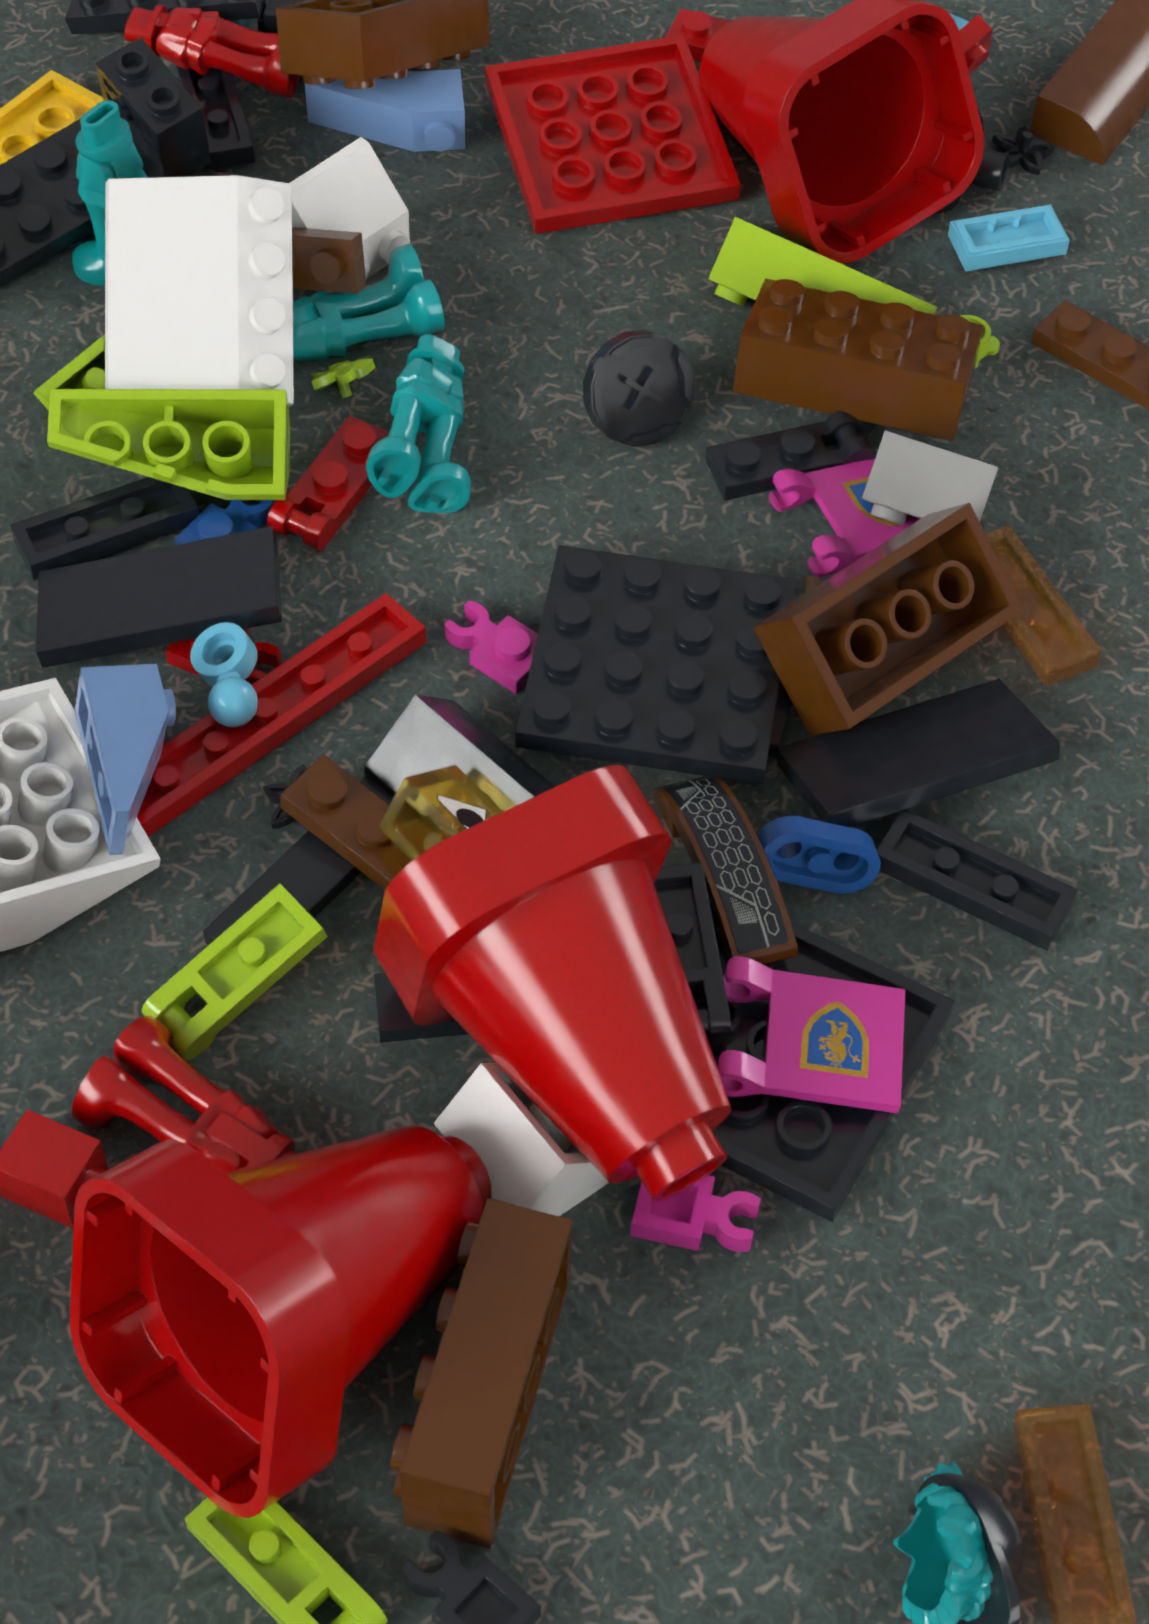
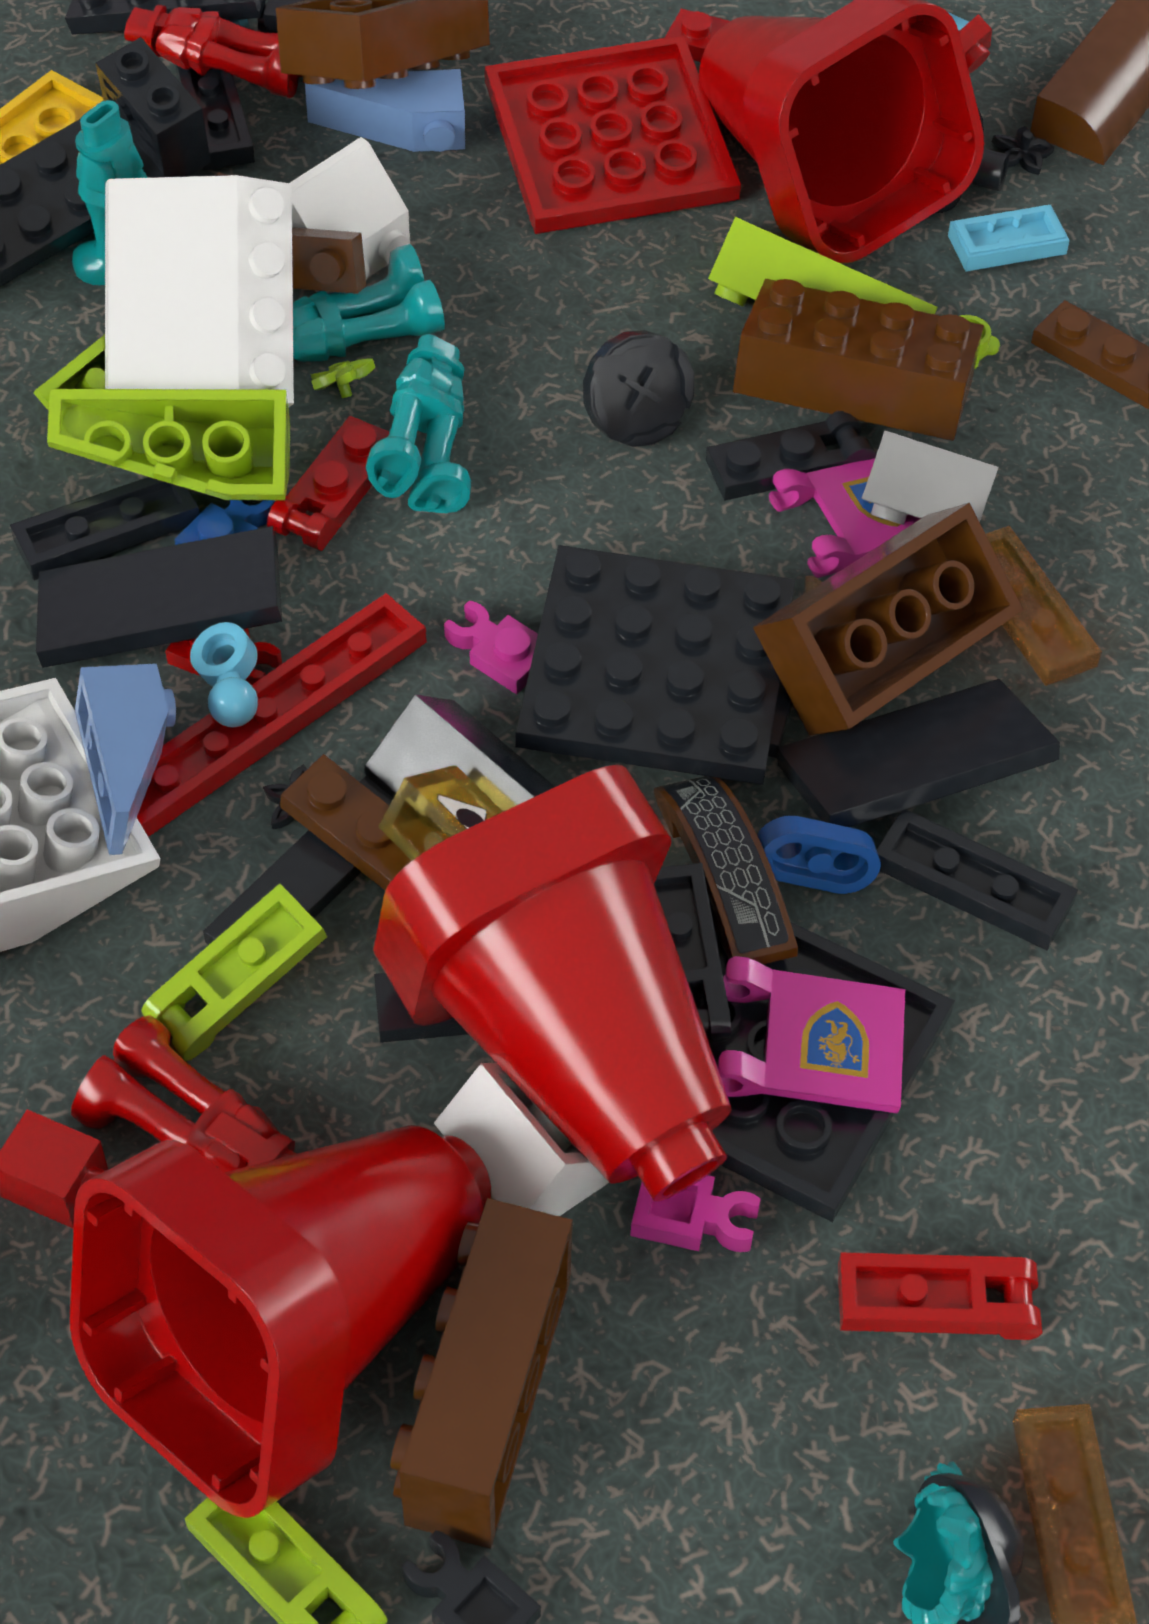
(938, 1294): none -> red plate

